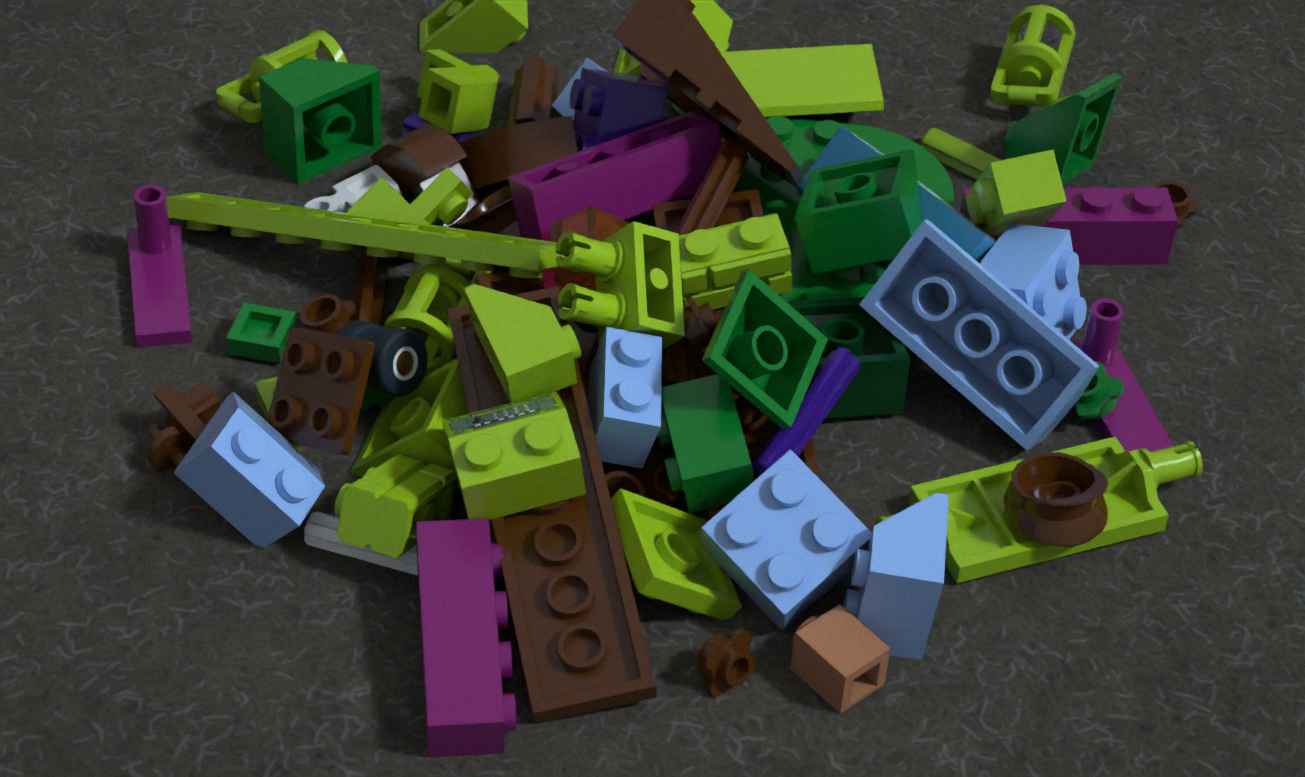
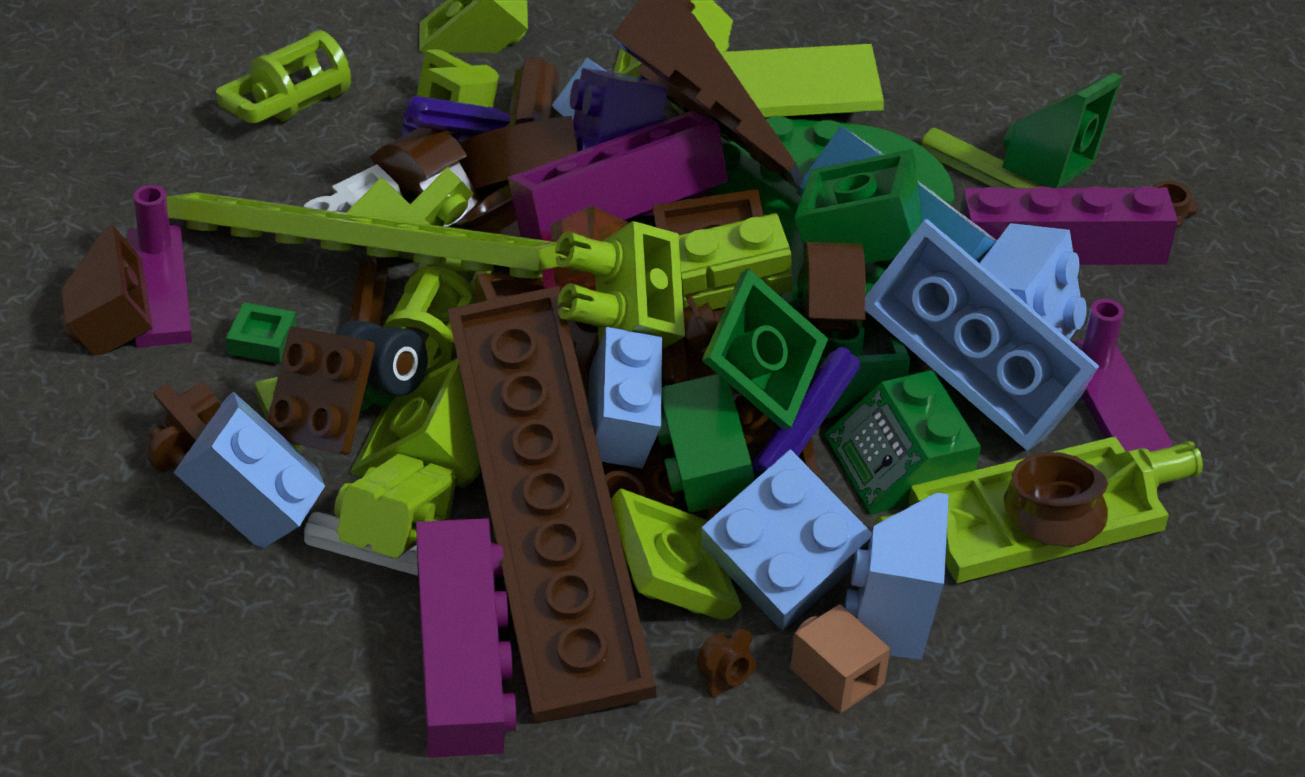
(106, 296): none -> reddish brown slope
(319, 115): green slope -> none
(327, 313): reddish brown plate -> none
(454, 116): none -> dark purple axle
(515, 457): lime slope -> none
(523, 342): lime slope -> none
(715, 187): reddish brown axle -> none
(833, 285): none -> reddish brown brick
(901, 438): none -> green slope
(1016, 192): lime brick -> none
(1028, 69): lime piece -> none
(1102, 397): green plate -> none

